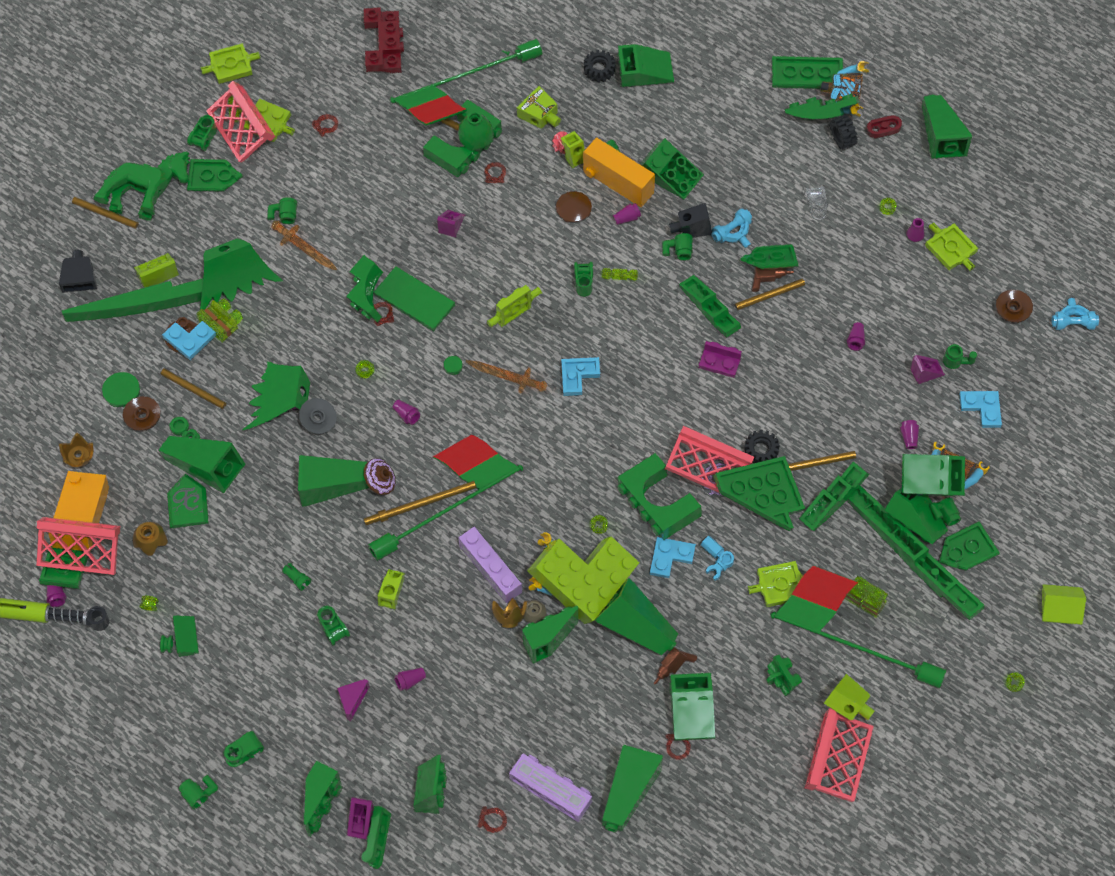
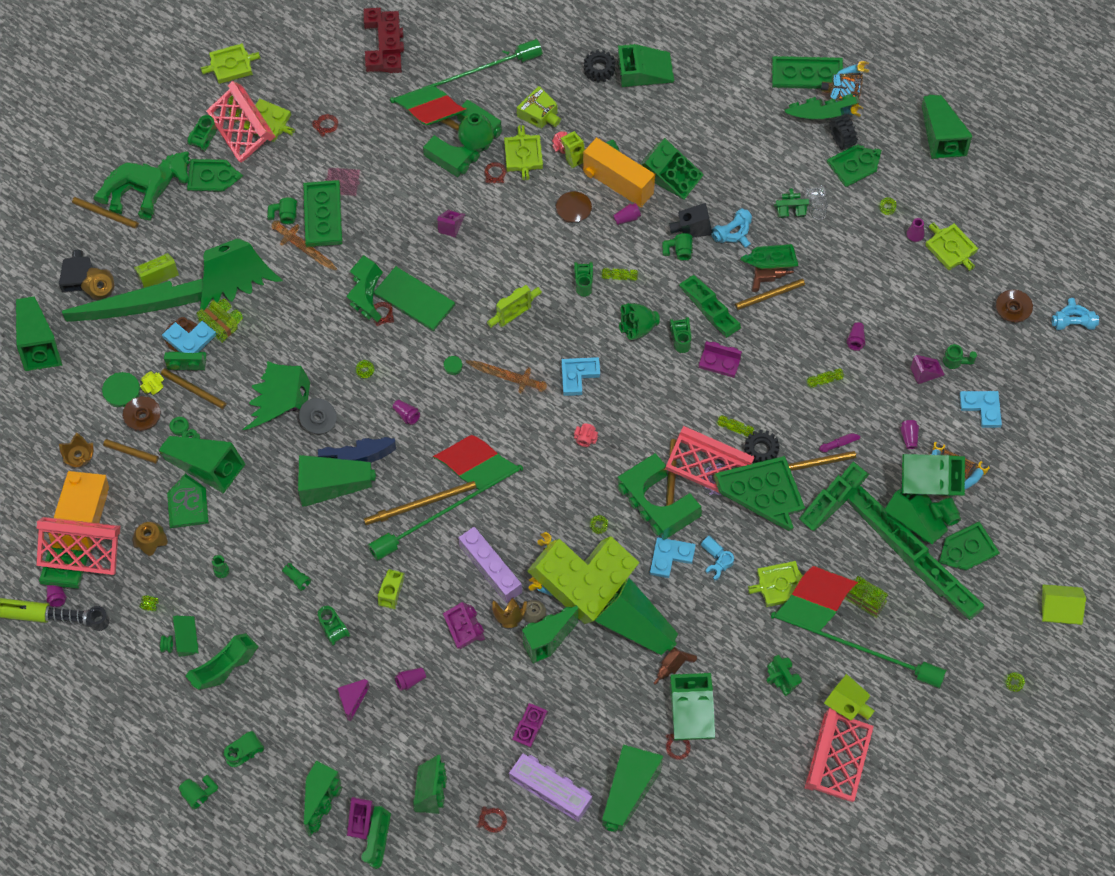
(34, 337): none -> green slope
(95, 275): none -> pearl gold piece
(131, 451): none -> pearl gold bar
(152, 382): none -> neon yellow gear
(185, 361): none -> green bracket
(217, 670): none -> green arch
(220, 567): none -> green pin
(322, 213): none -> green tile
(348, 179): none -> clear pink piece
(367, 450): none -> dark blue slope
(379, 476): dish -> none
(464, 625): none -> magenta bracket
(523, 152): none -> lime plate
(530, 725): none -> magenta slope
(585, 435): none -> coral gear
(637, 320): none -> green piece
(671, 477): none -> pearl gold bar
(681, 331): none -> green piece
(735, 425): none -> clear neon green axle
(794, 202): none -> green hips
(825, 378): none -> clear neon green axle
(846, 439): none -> magenta piece
(855, 164): none -> green tile
(882, 125): dark red plate -> none

